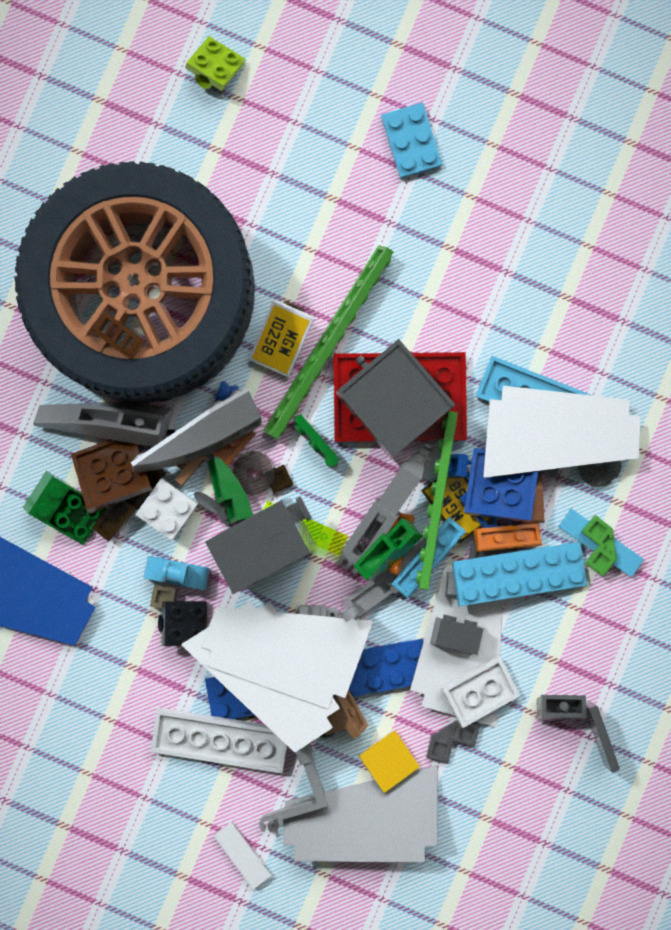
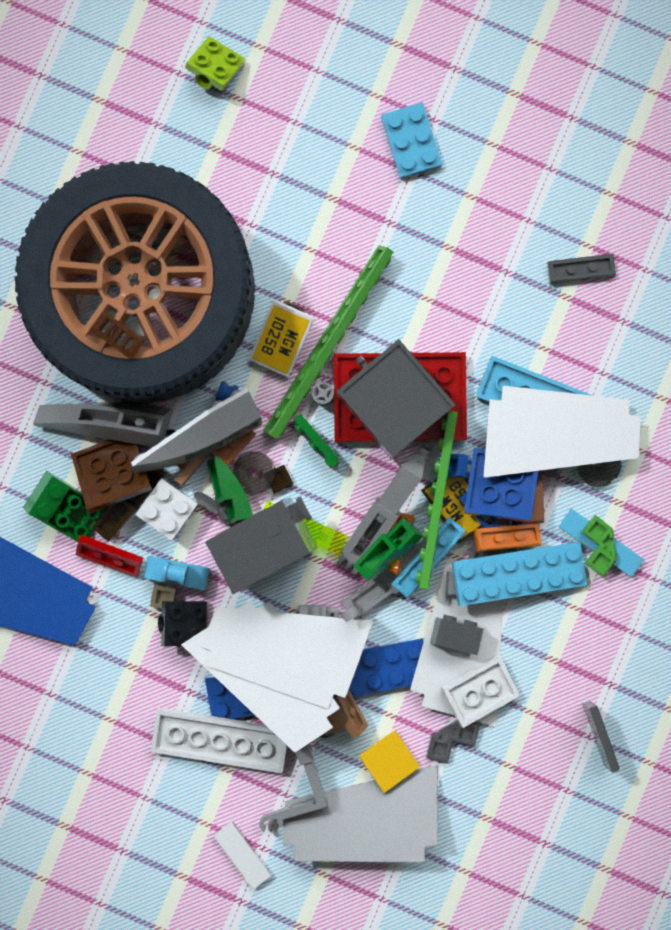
(109, 556): none -> red plate
(321, 390): none -> light grey wheel
(561, 708): dark grey brick -> none
(581, 268): none -> dark grey tile

